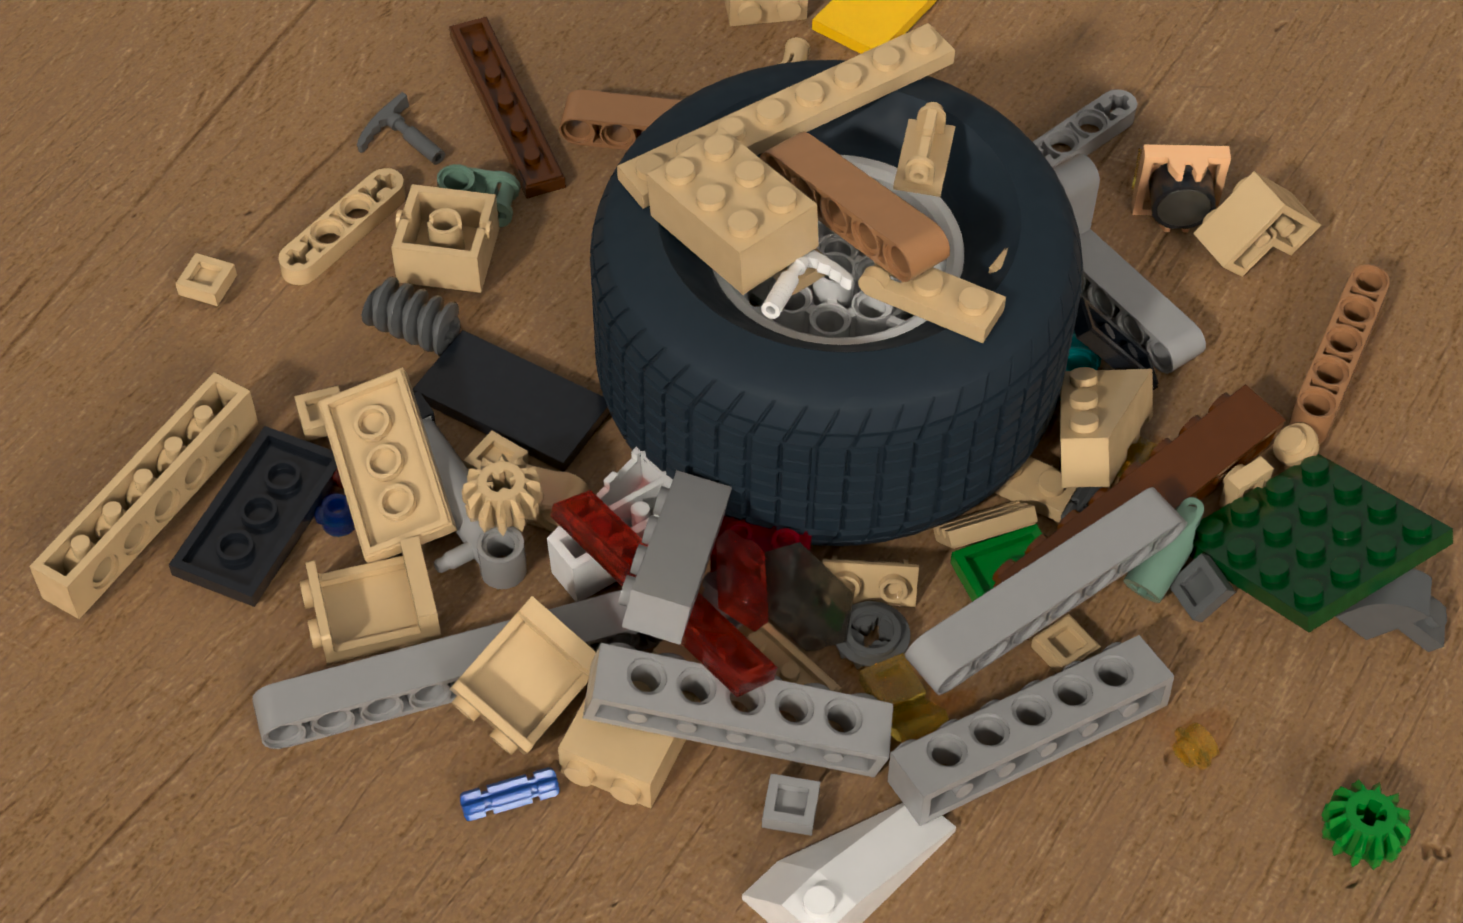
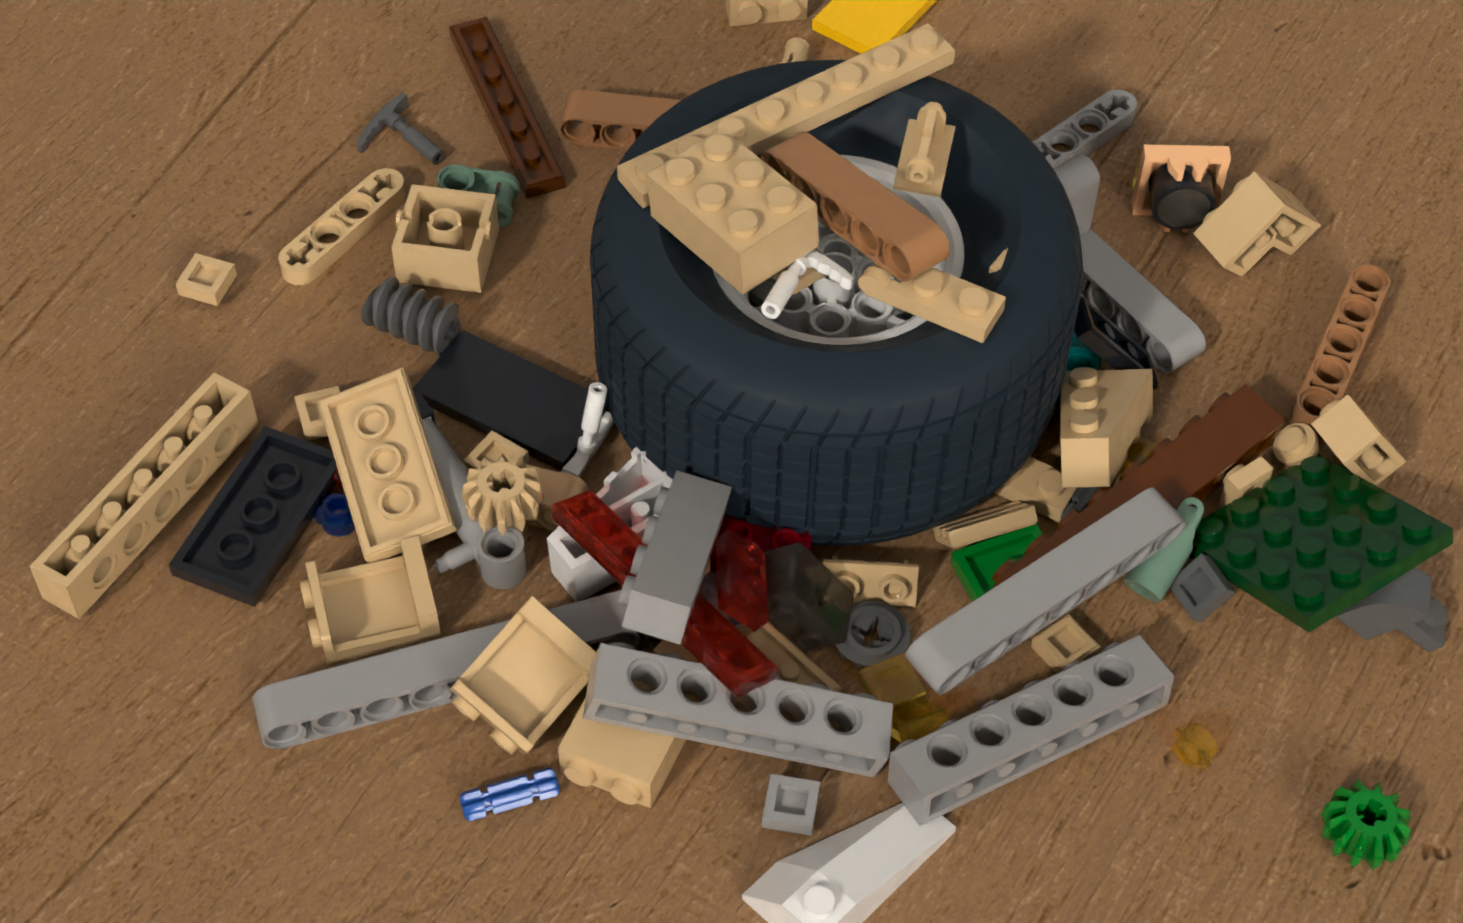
(593, 429): none -> white piece
(1357, 440): none -> tan brick

